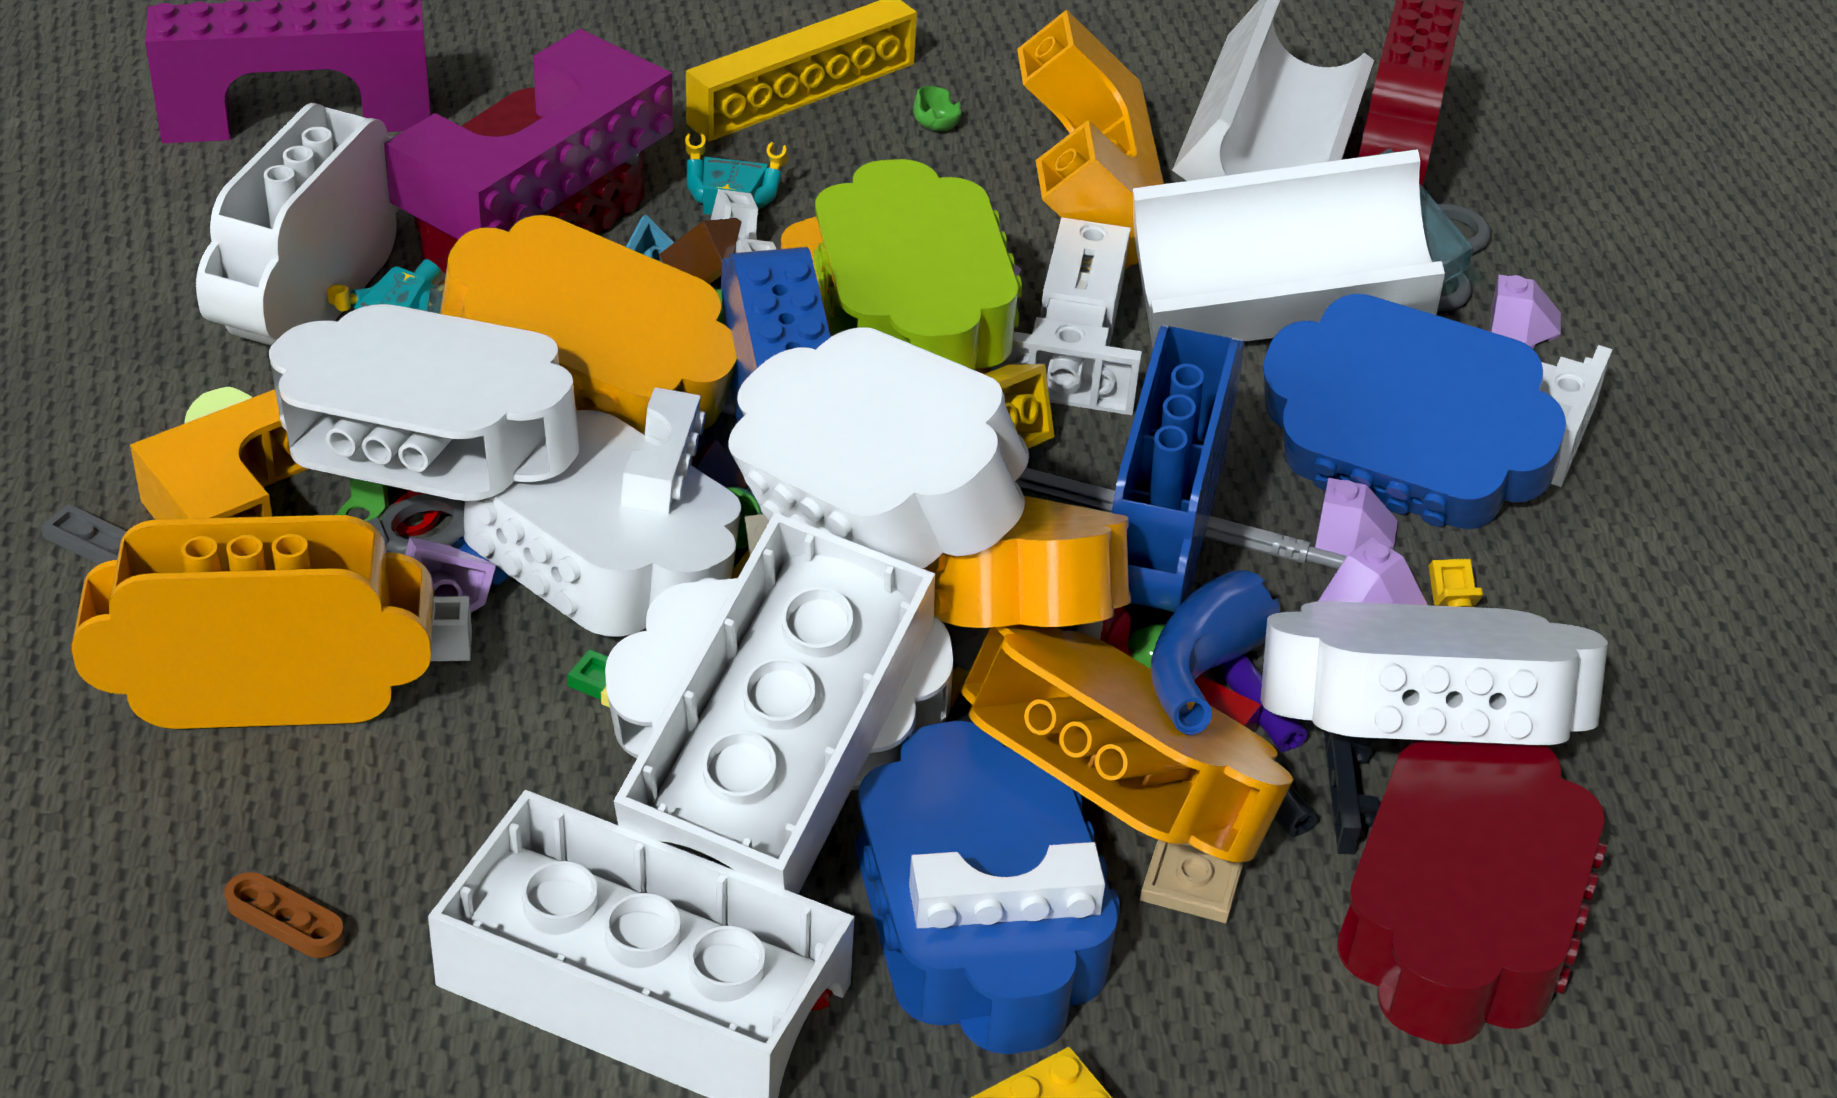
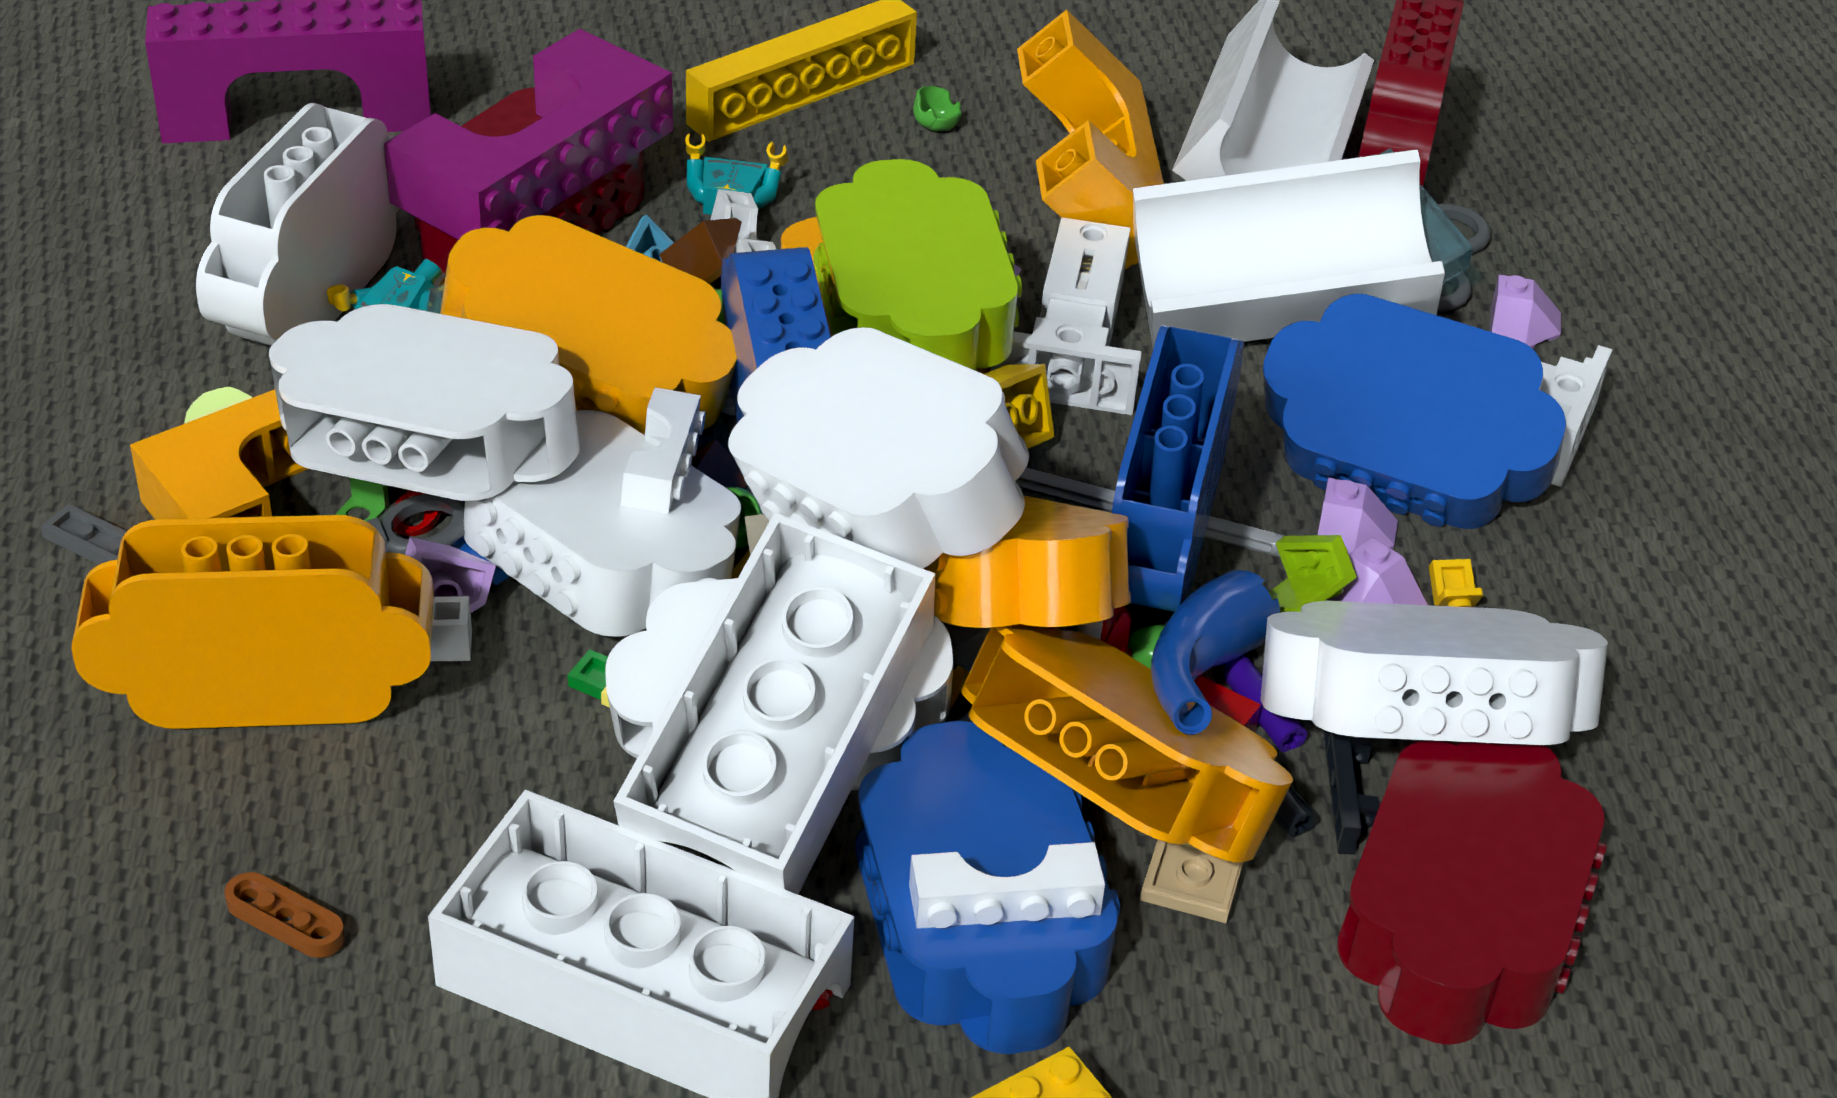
(1315, 570): none -> lime bracket

